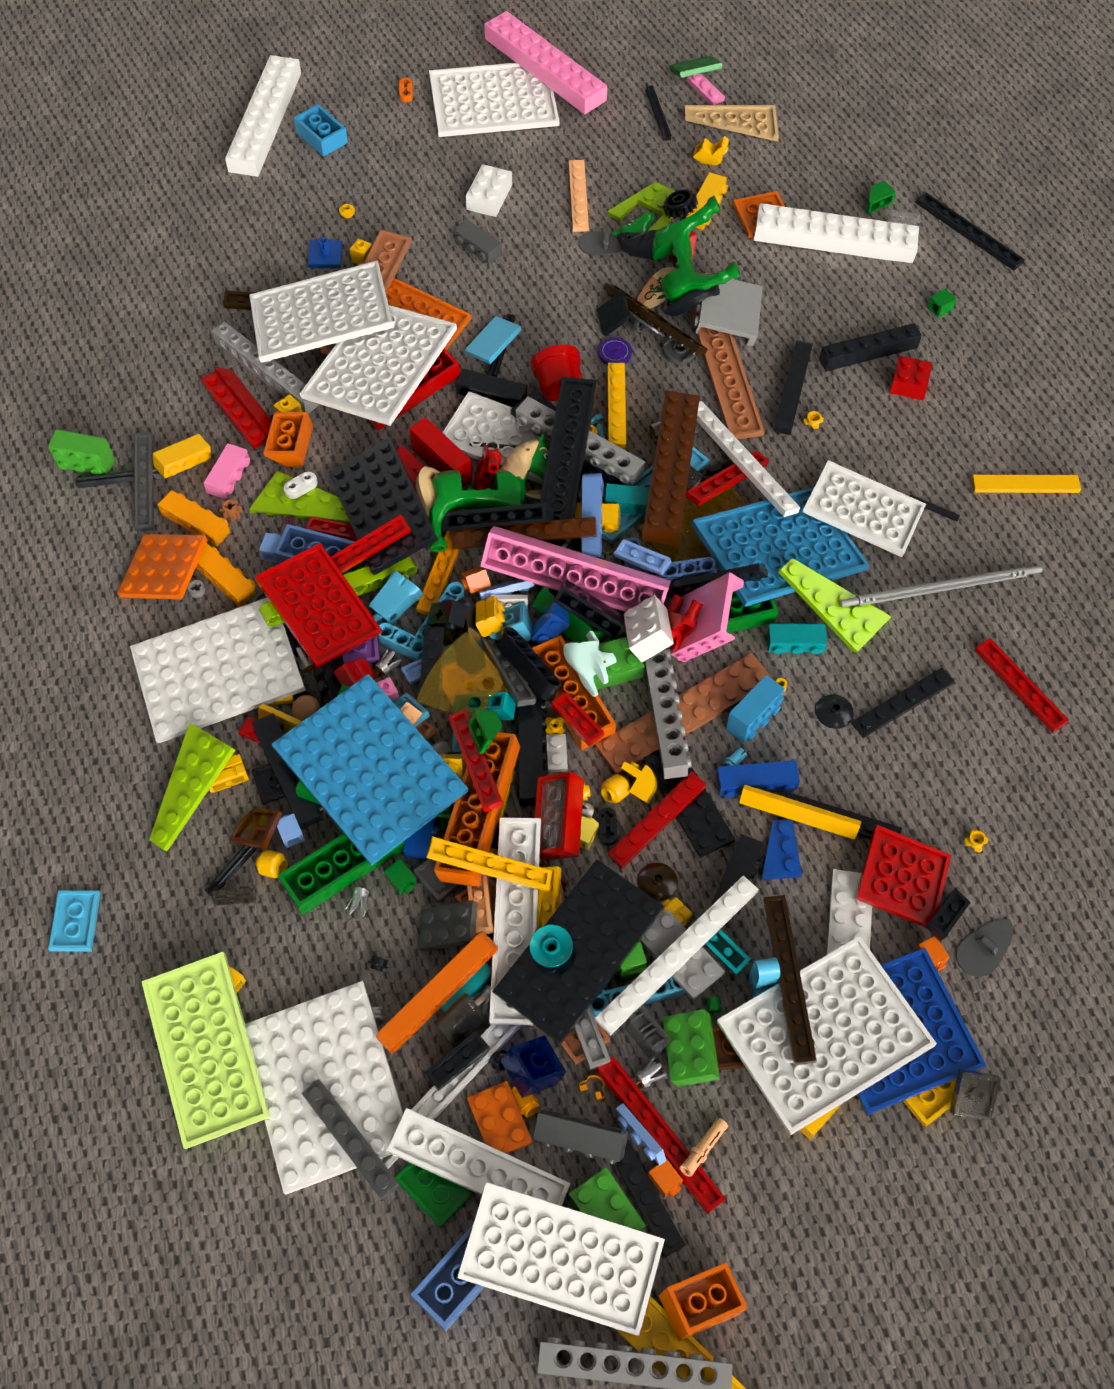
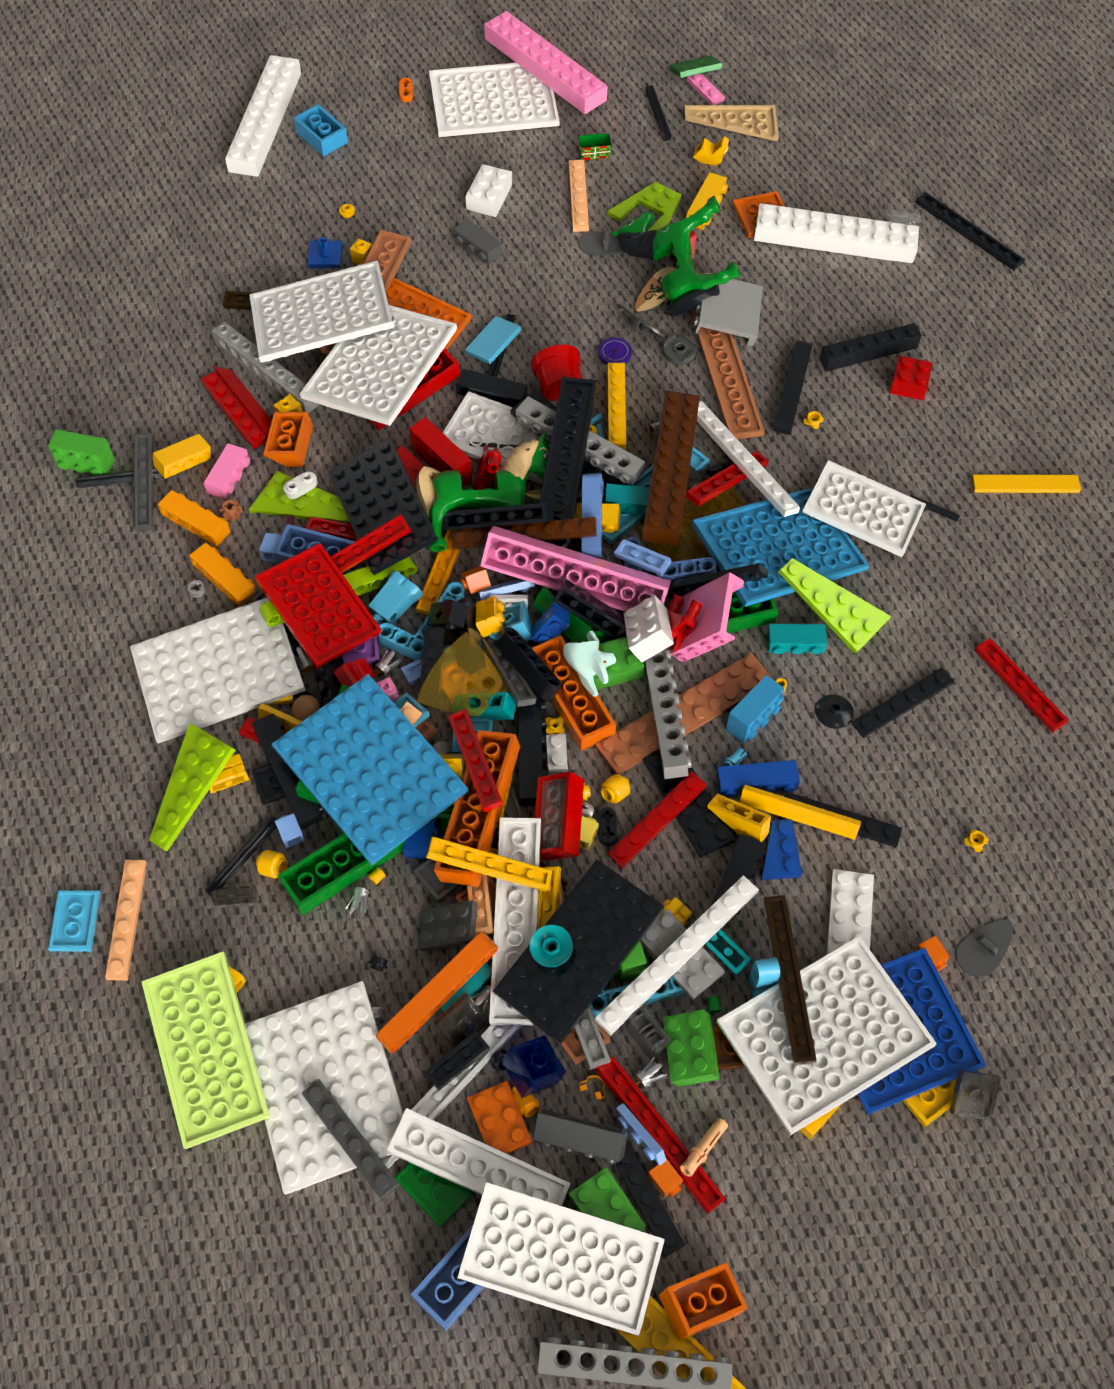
(126, 920): none -> light nougat plate
(162, 566): orange plate -> none
(256, 828): reddish brown plate -> none
(376, 875): none -> yellow piece
(400, 877): green brick -> none
(484, 728): green slope -> none
(577, 719): red plate -> none
(595, 146): none -> piece
(613, 313): black tile -> none
(645, 783): yellow brick -> none
(658, 890): dark brown dish -> none
(659, 322): dark brown plate -> none
(680, 203): black gear -> none
(741, 817): none -> yellow slope
(880, 196): green slope -> none
(903, 876): red plate -> none
(941, 303): green brick -> none
(945, 585): light grey axle -> none
(947, 914): black plate -> none

